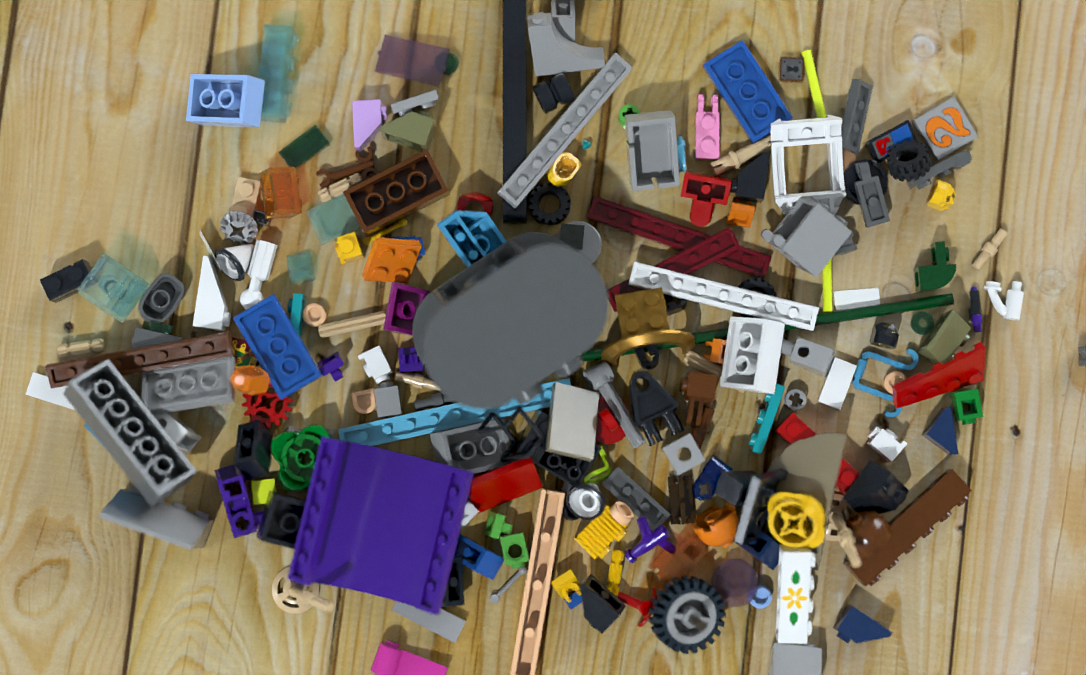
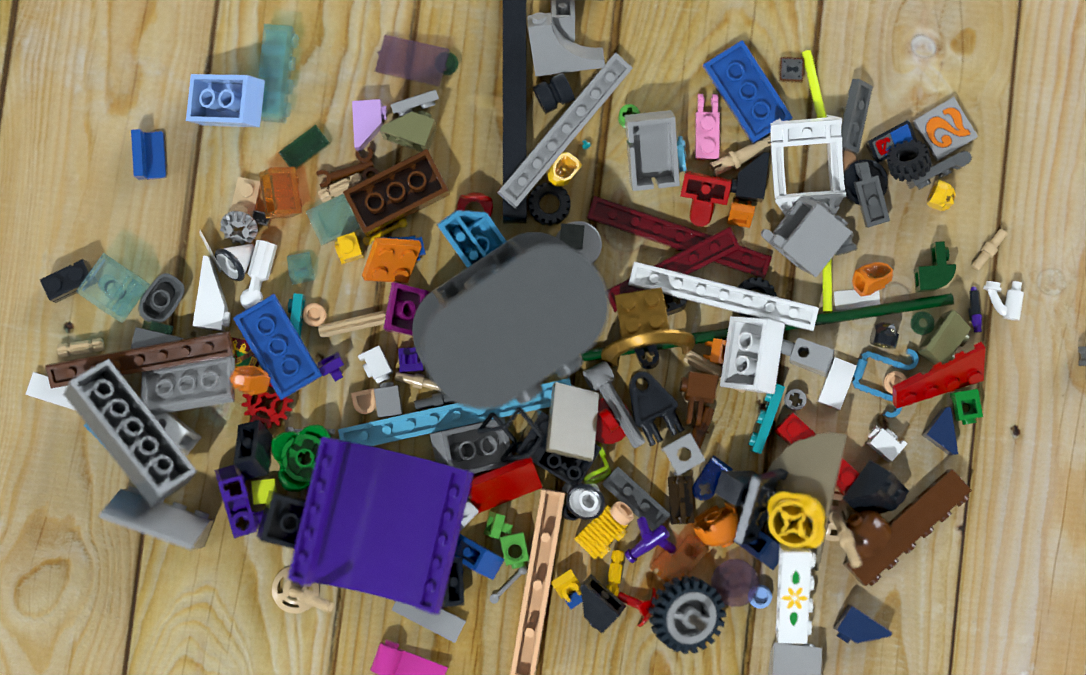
(148, 154): none -> blue panel
(872, 278): none -> orange rock

